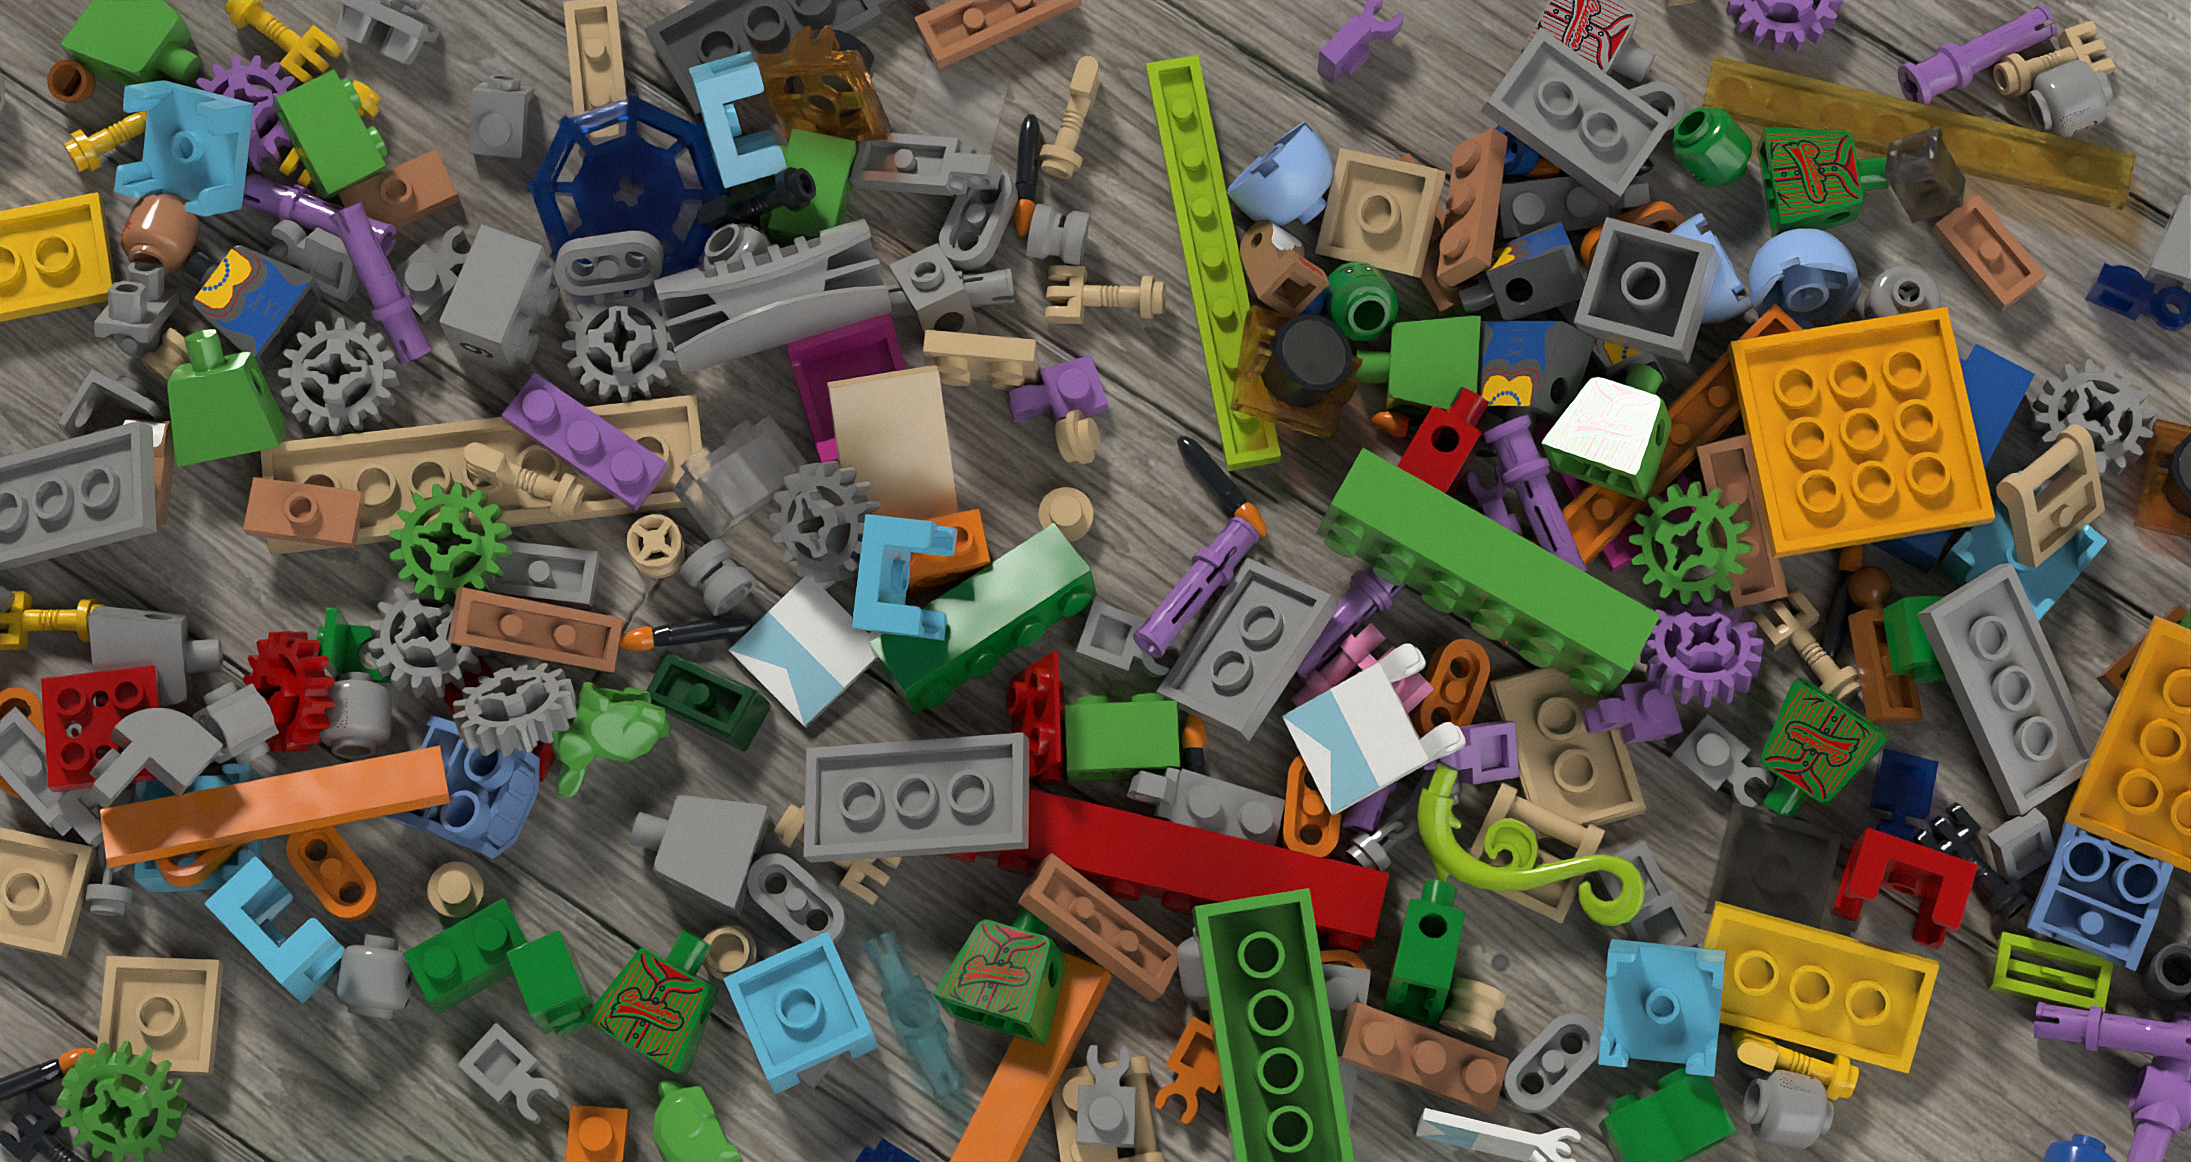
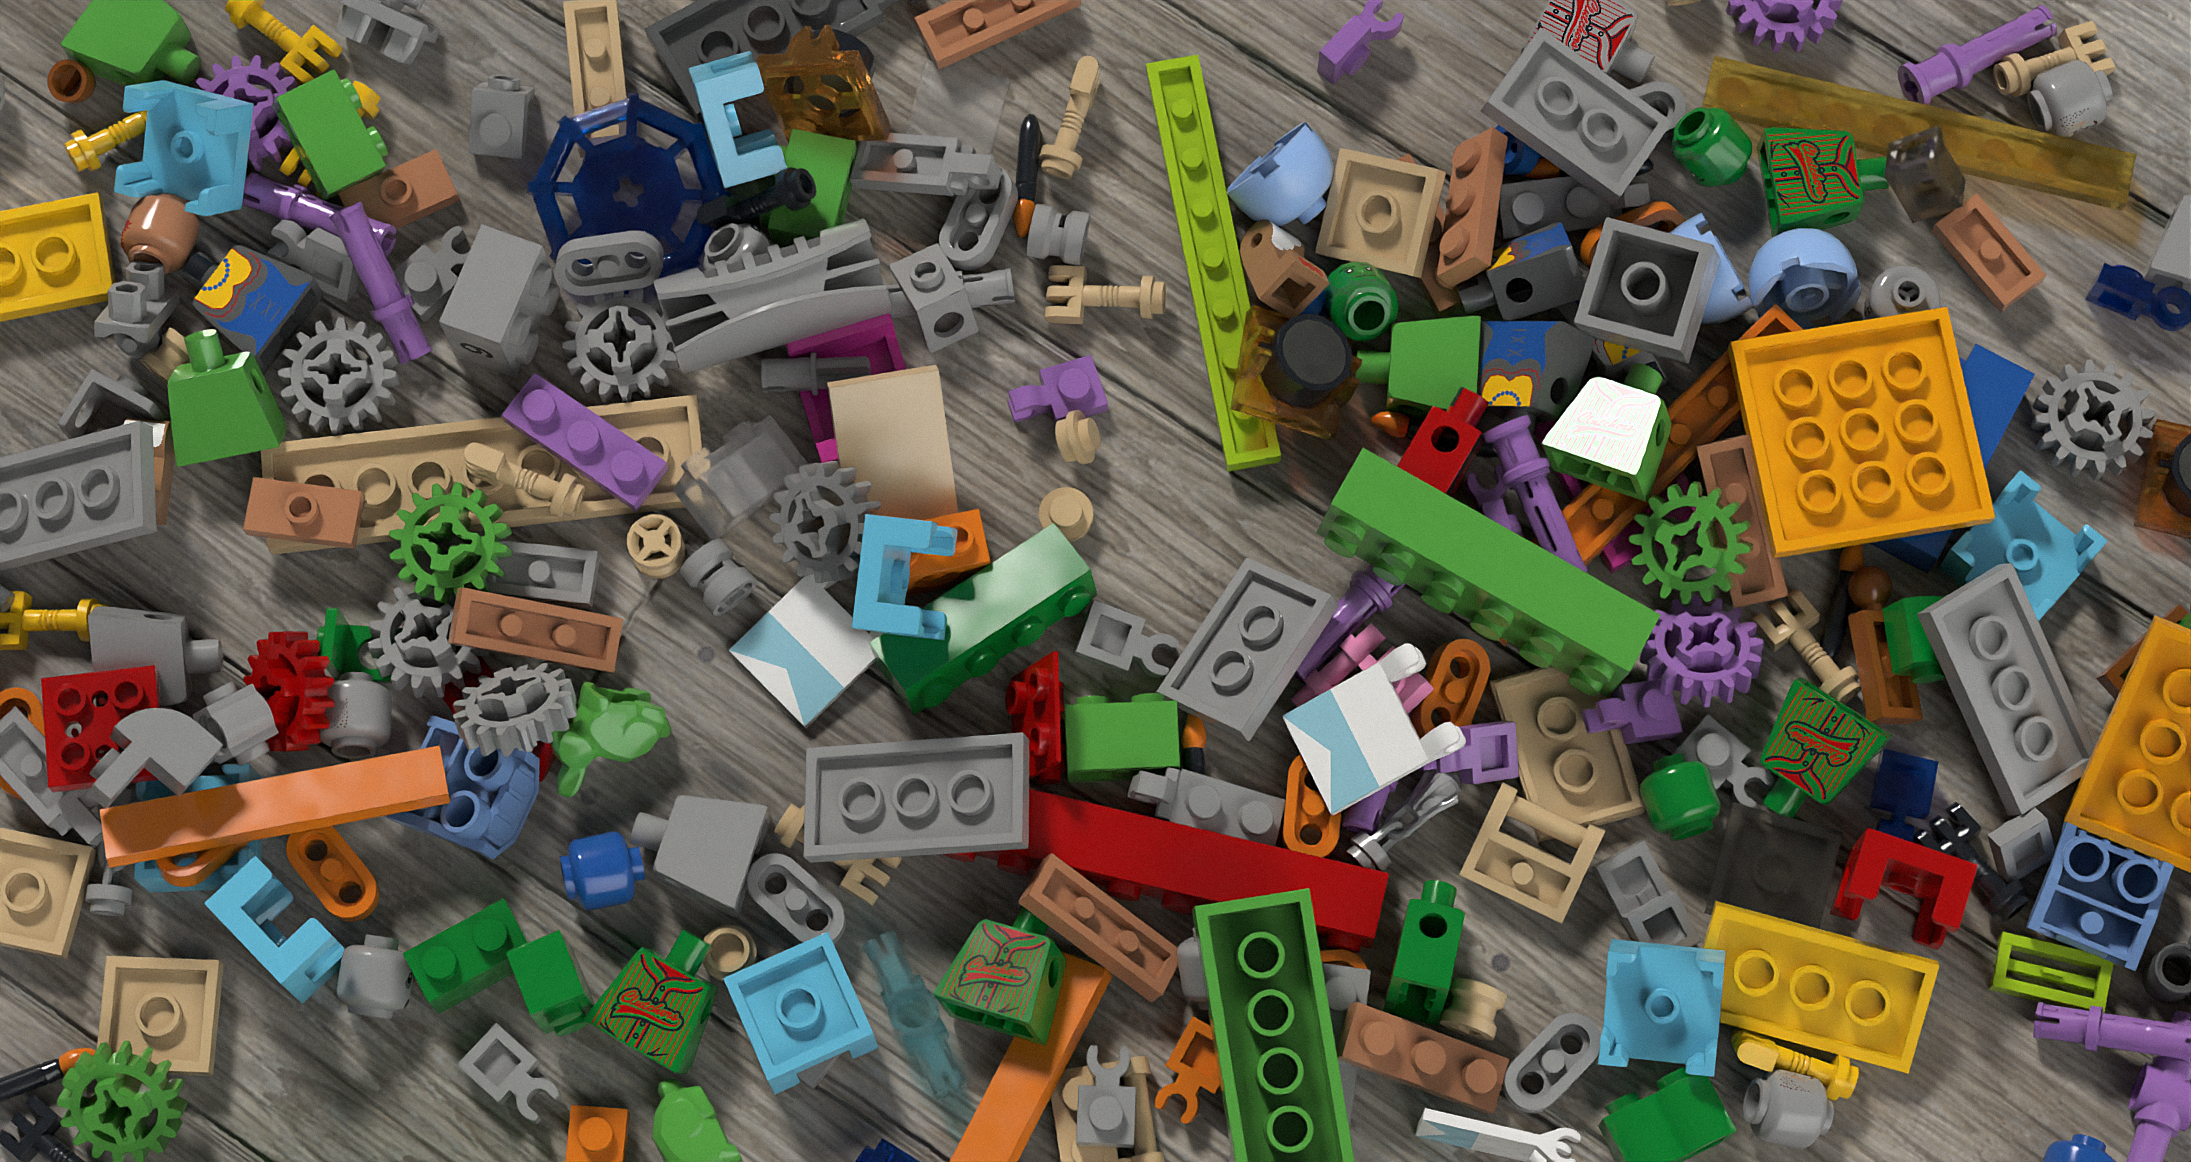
(456, 890): tan plate -> none
(601, 870): none -> blue head
(682, 633): black piece -> none
(708, 701): dark green slope -> none
(810, 372): none -> light grey axle
(967, 356): tan plate -> none
(1210, 570): medium lavender pin -> none
(1220, 483): black piece -> none
(1448, 857): lime plant -> none
(1680, 797): none -> green head
(2061, 509): tan plate -> none

